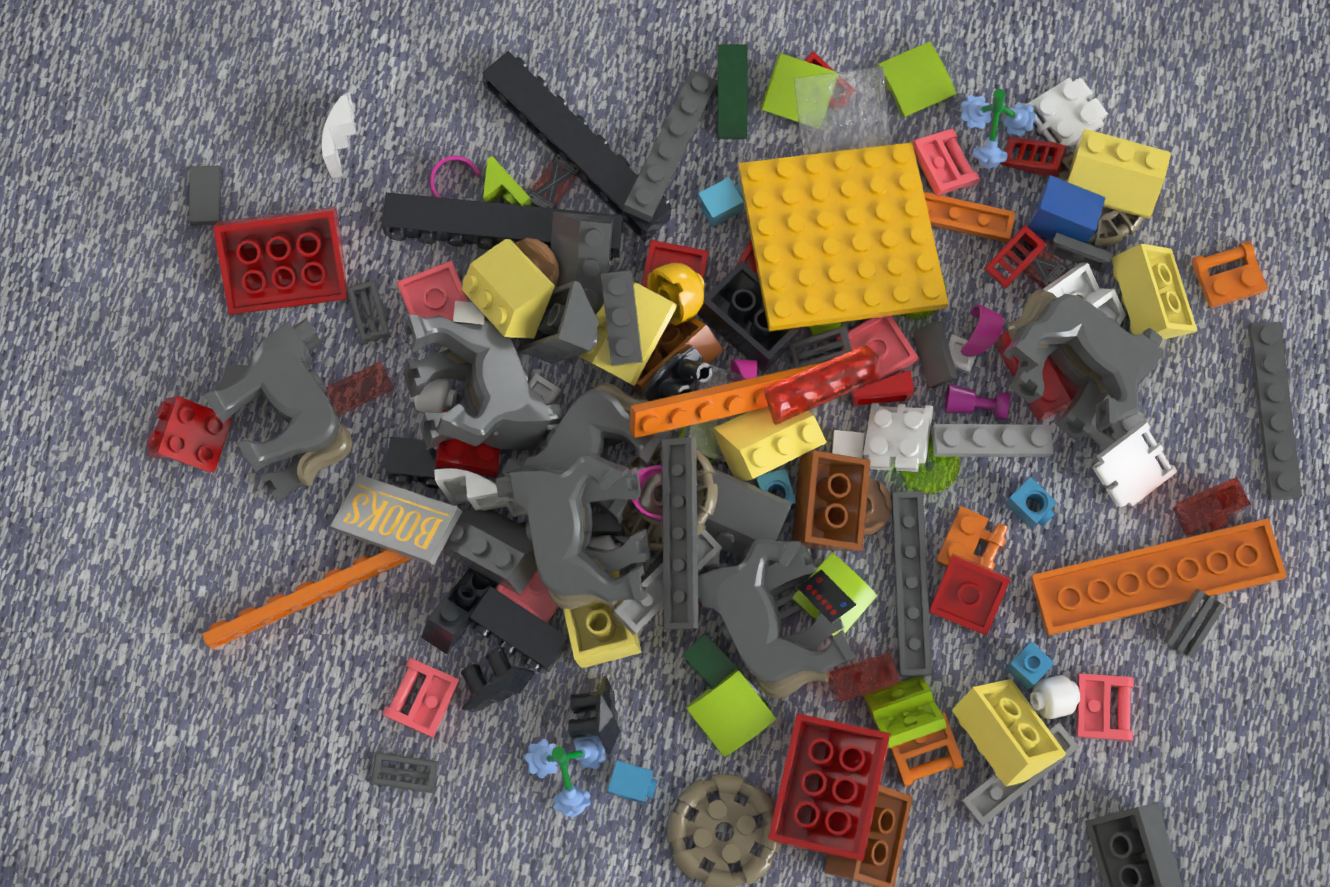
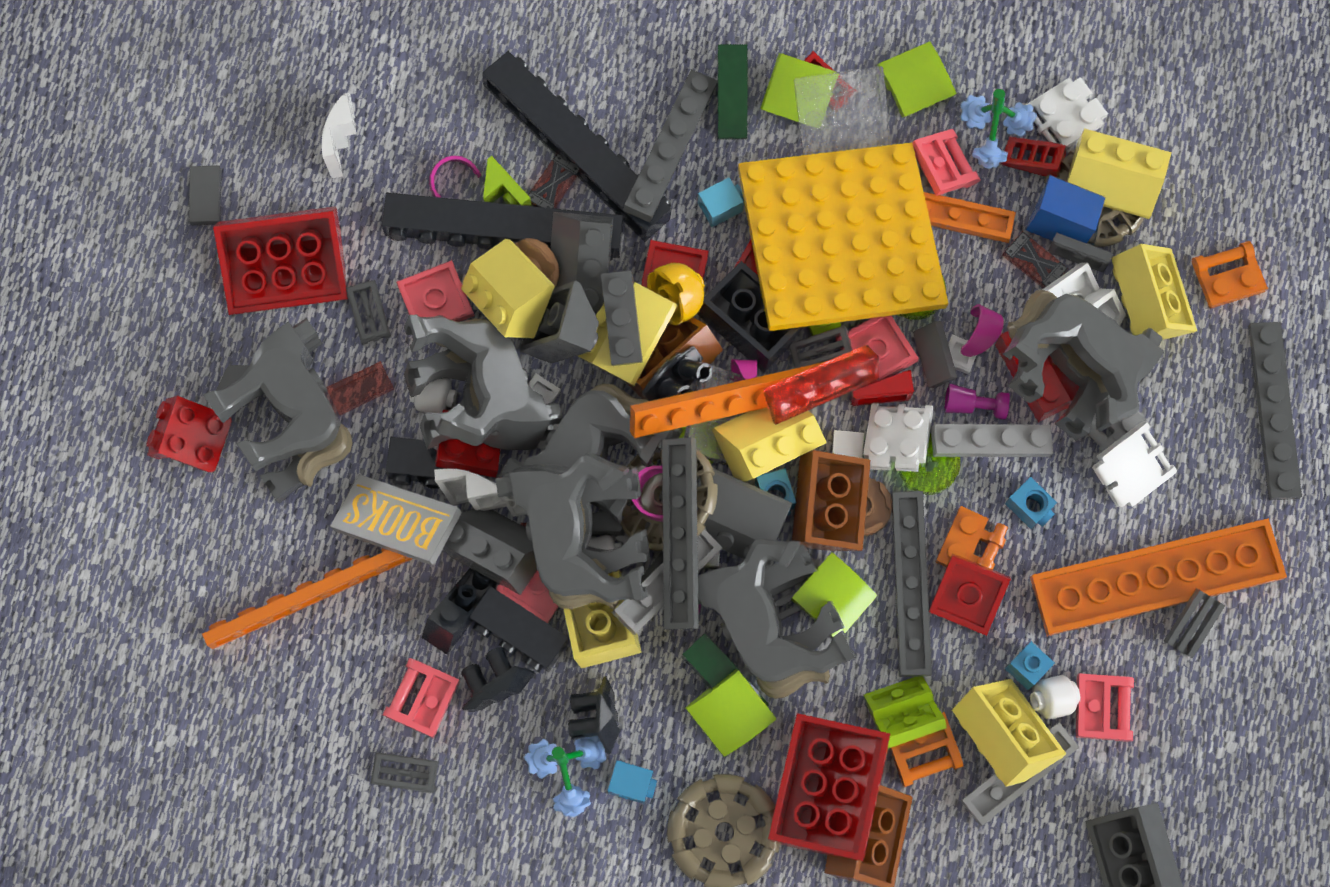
(467, 313): white sticker -> none
(826, 596): black sticker -> none
(863, 677): clear red brick -> none
(1027, 234): red slope -> none
(1211, 507): clear red brick -> none

